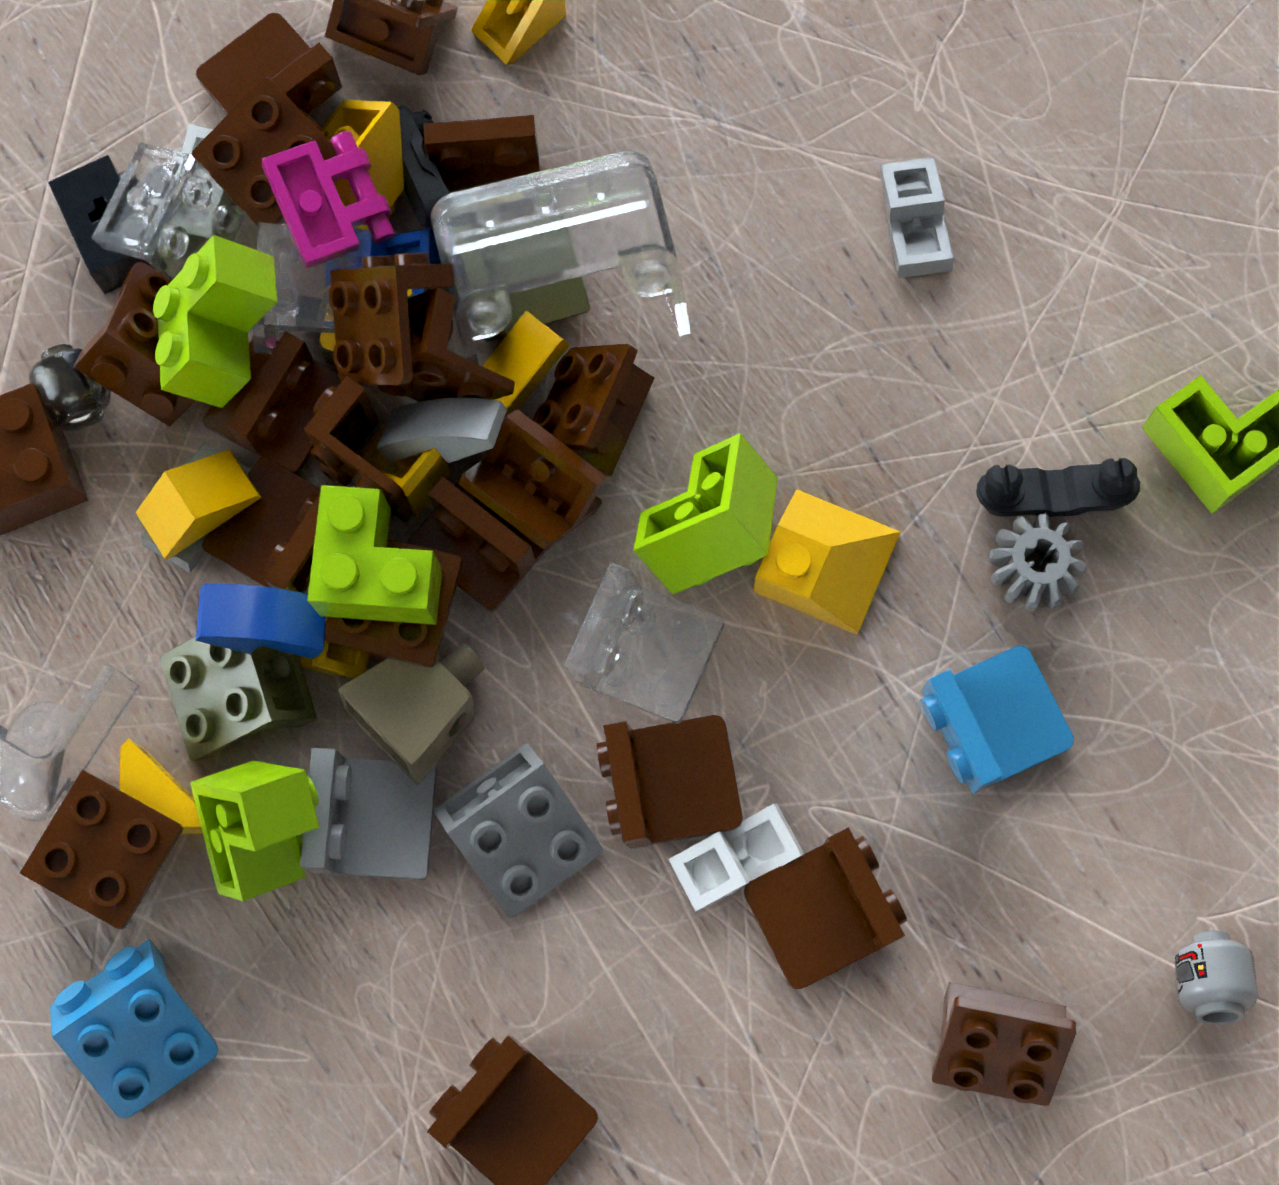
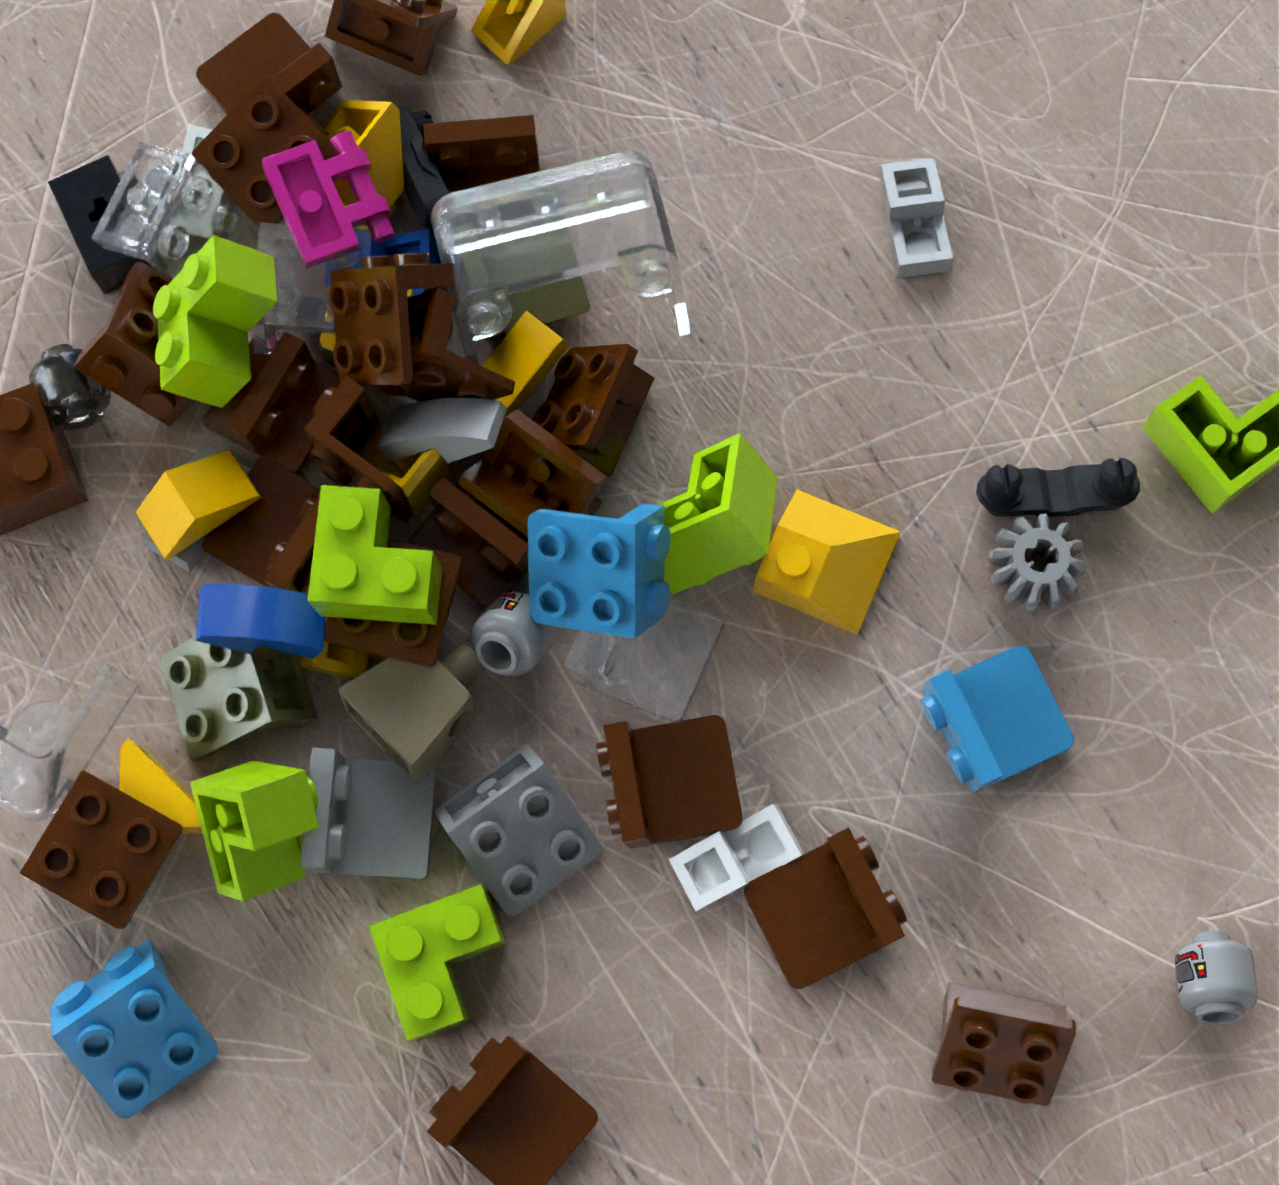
(419, 957): none -> lime brick
(508, 637): none -> light grey head
(598, 570): none -> dark azure bracket

